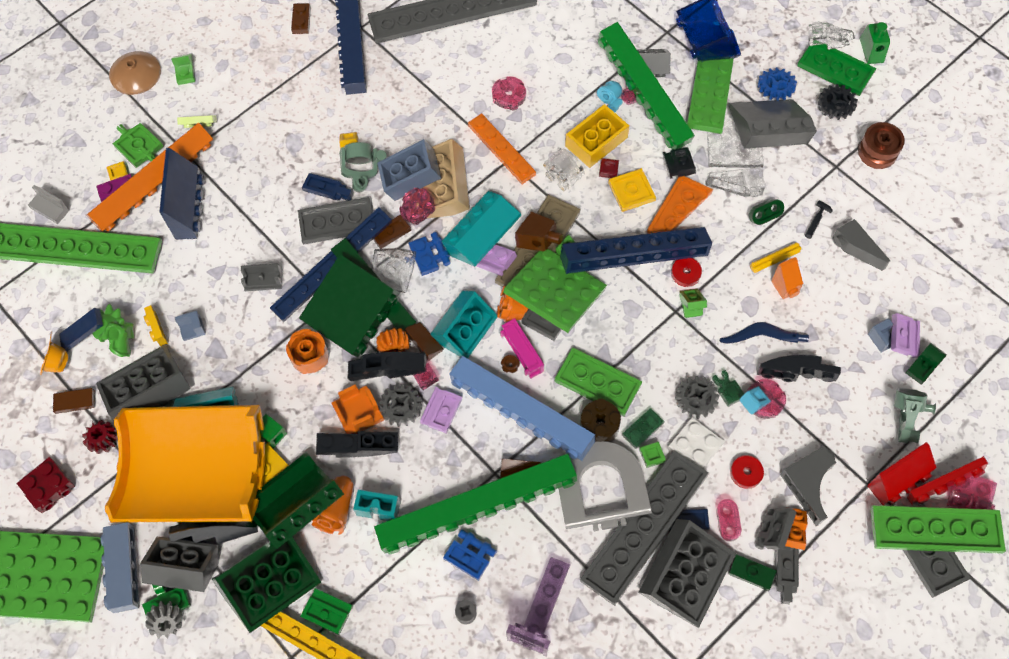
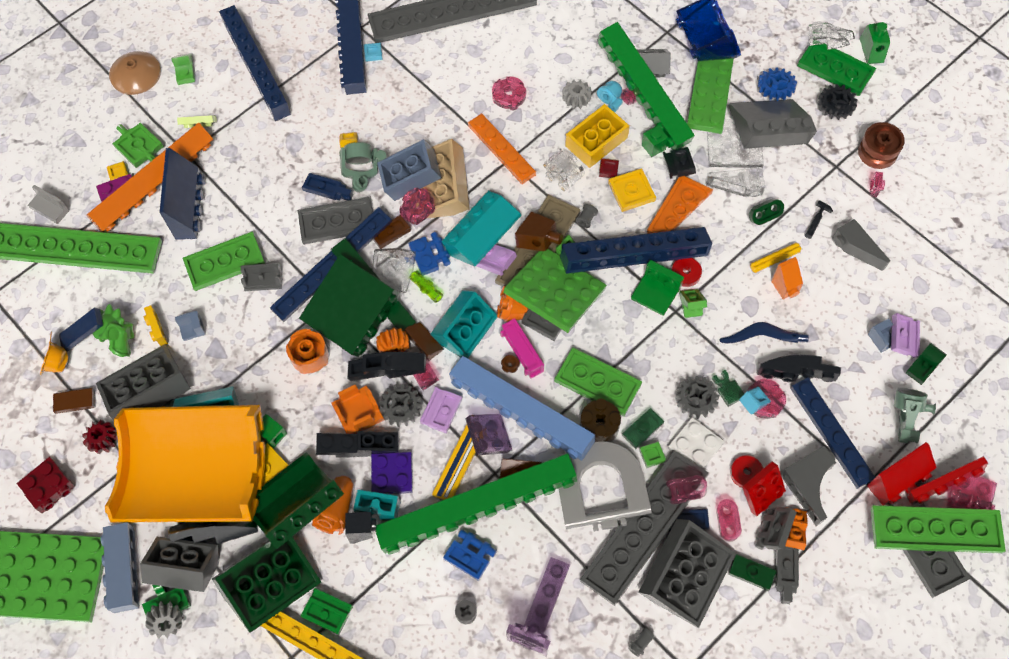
(222, 261): none -> bright green plate
(255, 63): none -> dark blue brick
(301, 18): reddish brown plate -> none
(359, 526): none -> black slope
(373, 52): none -> medium azure tile
(392, 473): none -> dark purple plate
(426, 286): none -> clear neon green pin
(456, 467): none -> tile
(488, 434): none -> clear purple plate
(577, 94): none -> light grey gear
(587, 215): none -> dark grey bush
(641, 642): none -> dark grey pin
(654, 141): none -> green brick
(657, 288): none -> green bracket
(685, 489): none -> clear pink piece
(764, 488): none -> red plate
(832, 433): none -> dark blue plate
(877, 184): none -> clear pink plate

